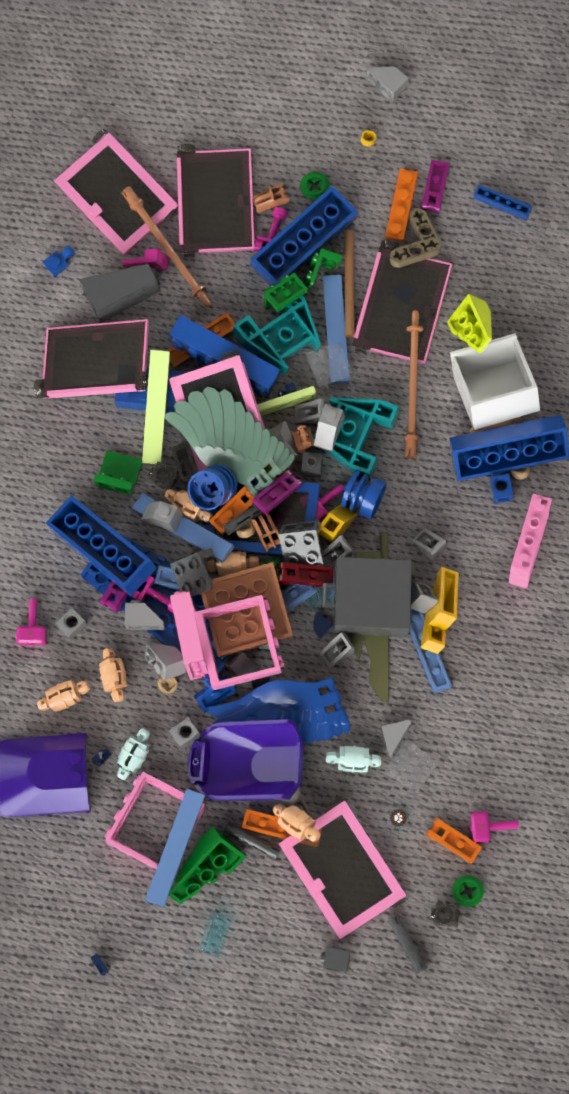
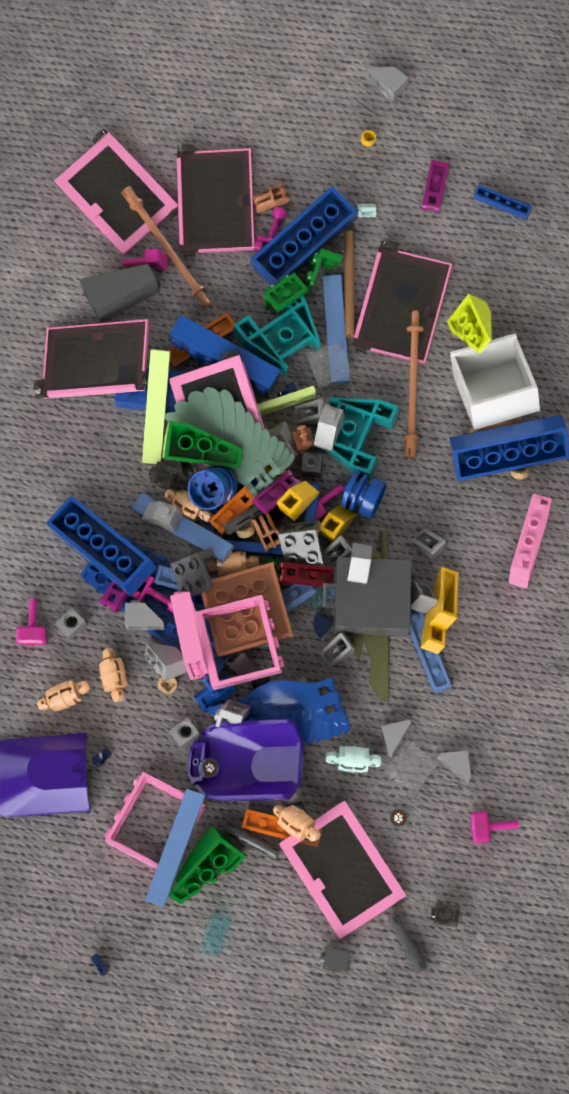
(58, 262): blue plate -> none
(118, 473): green bracket -> none
(133, 753): light aqua piece -> none
(194, 445): none -> green wedge
(208, 767): none -> tile
(232, 711): none -> light grey bracket
(297, 499): none -> yellow slope
(314, 177): green gear -> none
(360, 563): none -> slope
(366, 210): none -> light aqua slope
(401, 205): orange plate -> none
(423, 243): dark tan beam -> none
(454, 841): orange plate -> none
(458, 763): none -> light grey slope
(471, 882): green gear -> none
(501, 495): blue brick -> none

